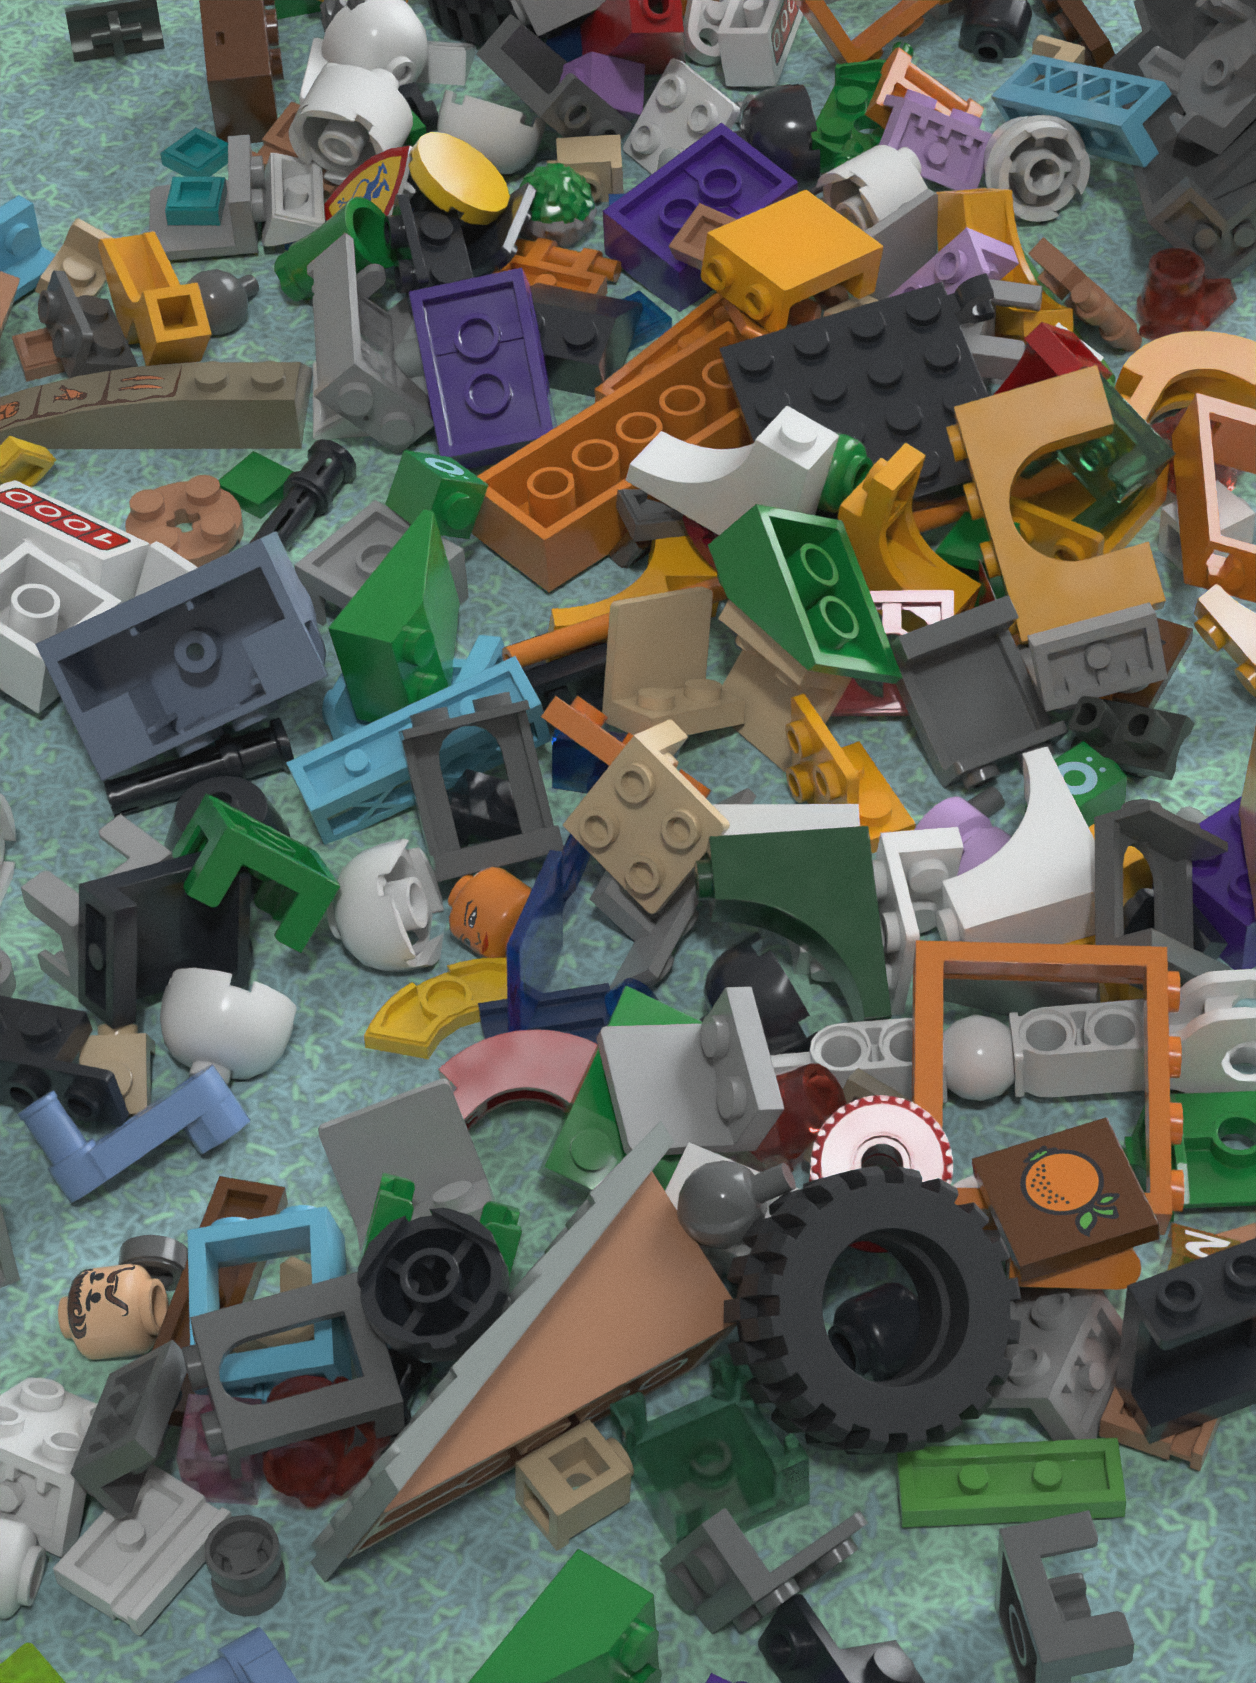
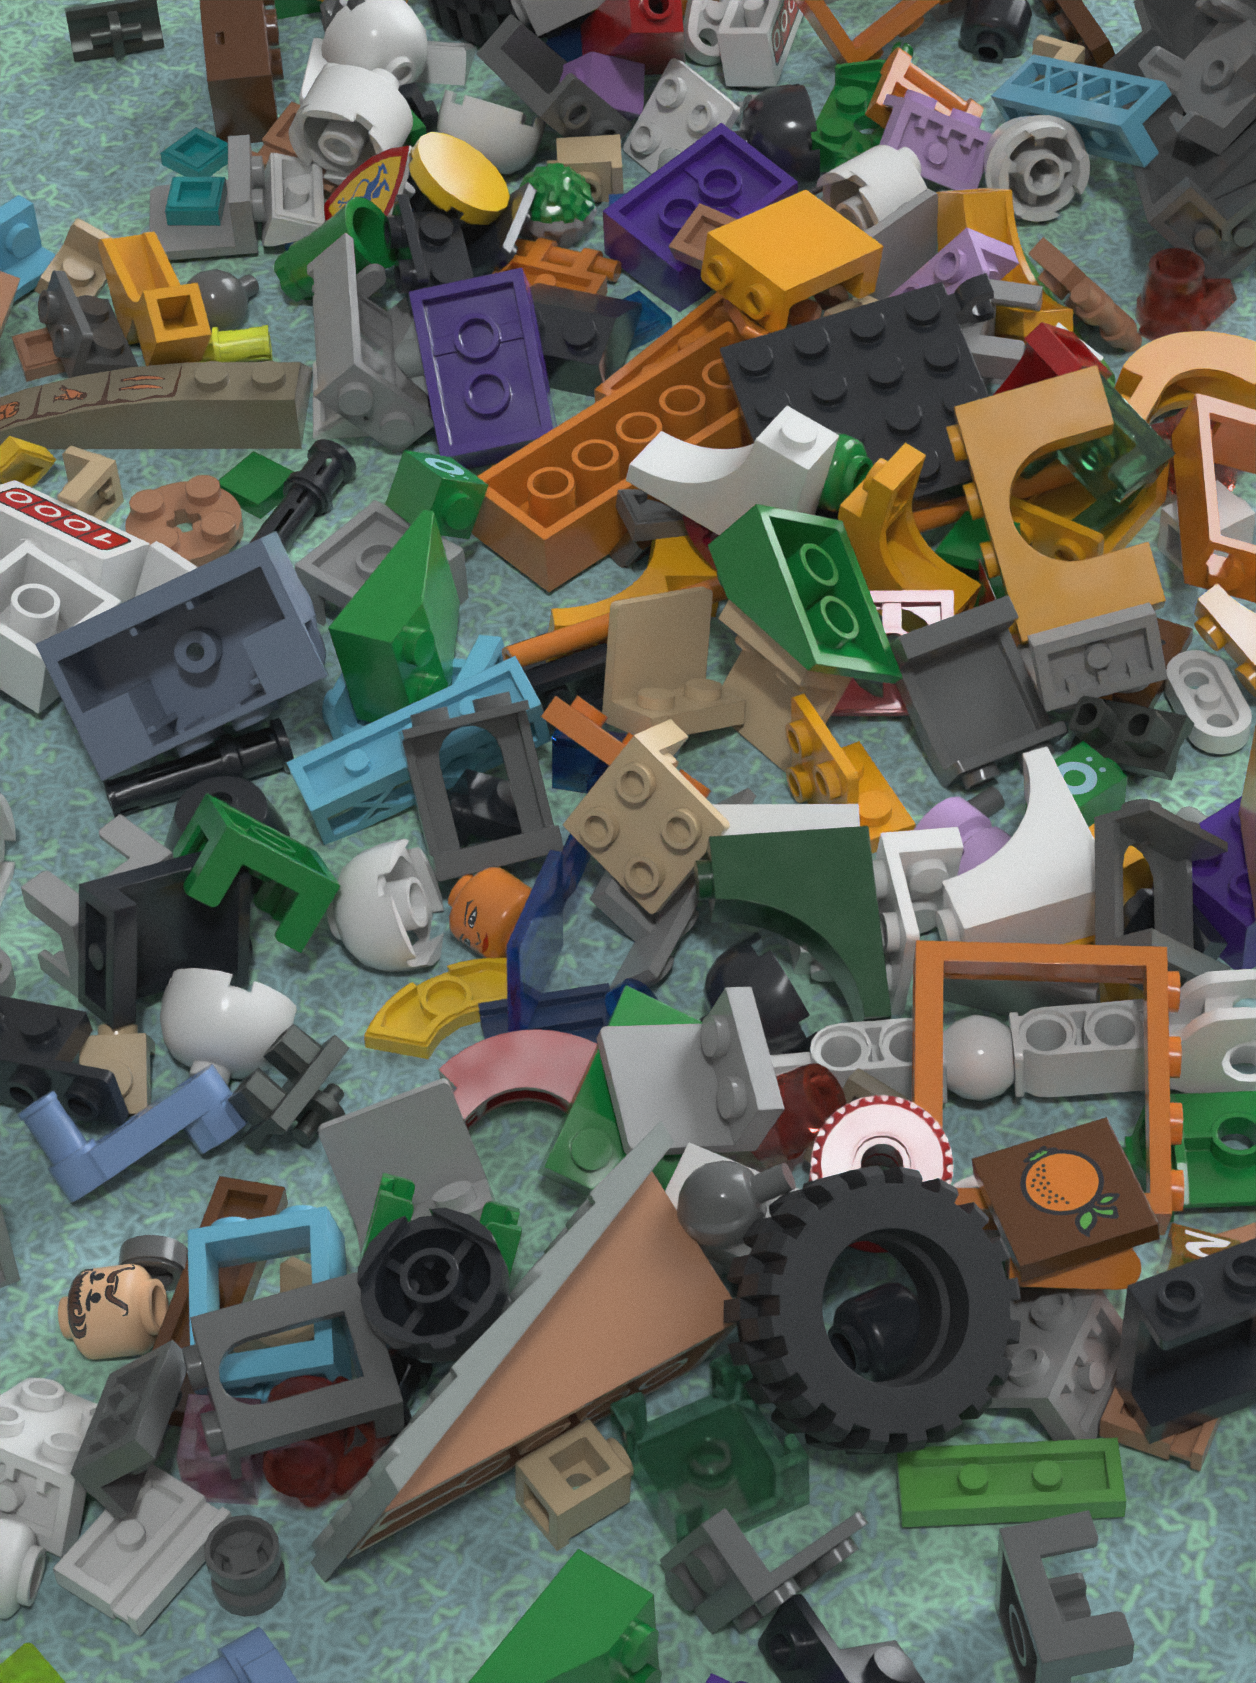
(91, 483): none -> tan bracket
(239, 345): none -> neon yellow axle
(275, 1108): none -> pearl dark grey hips
(1215, 707): none -> white plate

